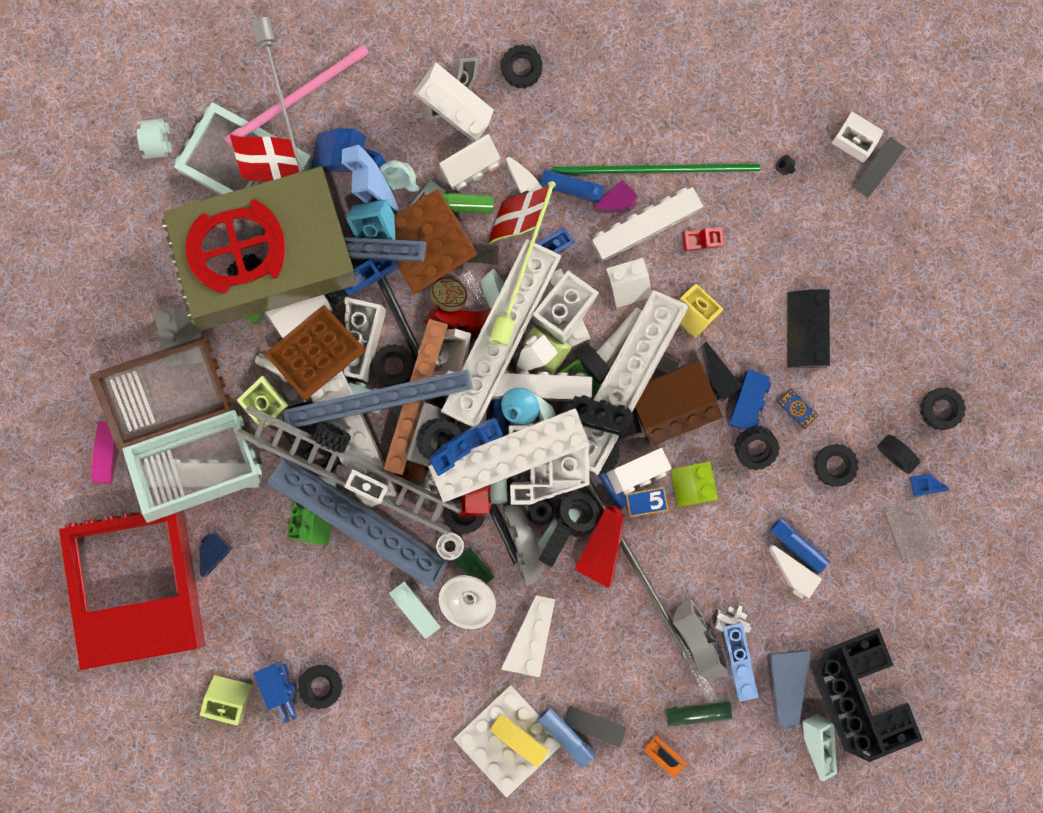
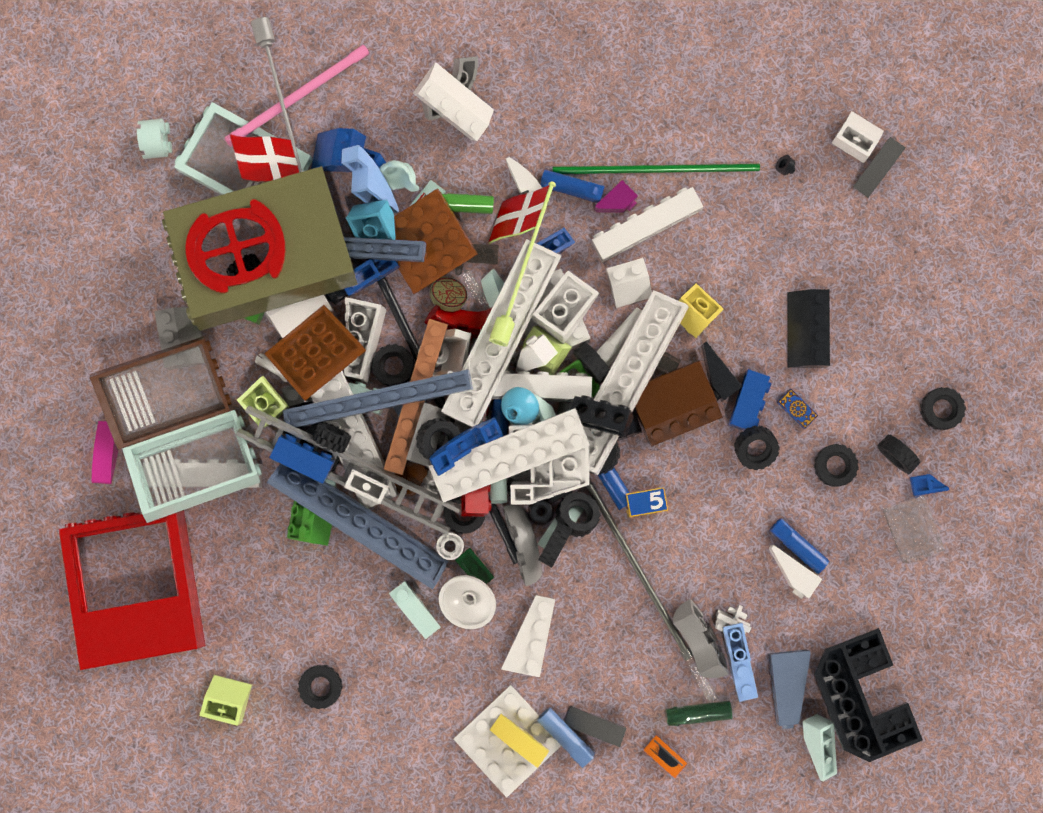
(212, 553): dark blue slope -> none
(277, 689): blue brick -> none
(302, 458): none -> blue brick
(470, 163): white slope -> none
(515, 53): black tyre -> none
(603, 548): red slope -> none
(639, 472): white brick -> none
(694, 484): lime slope -> none
(703, 239): slope -> none

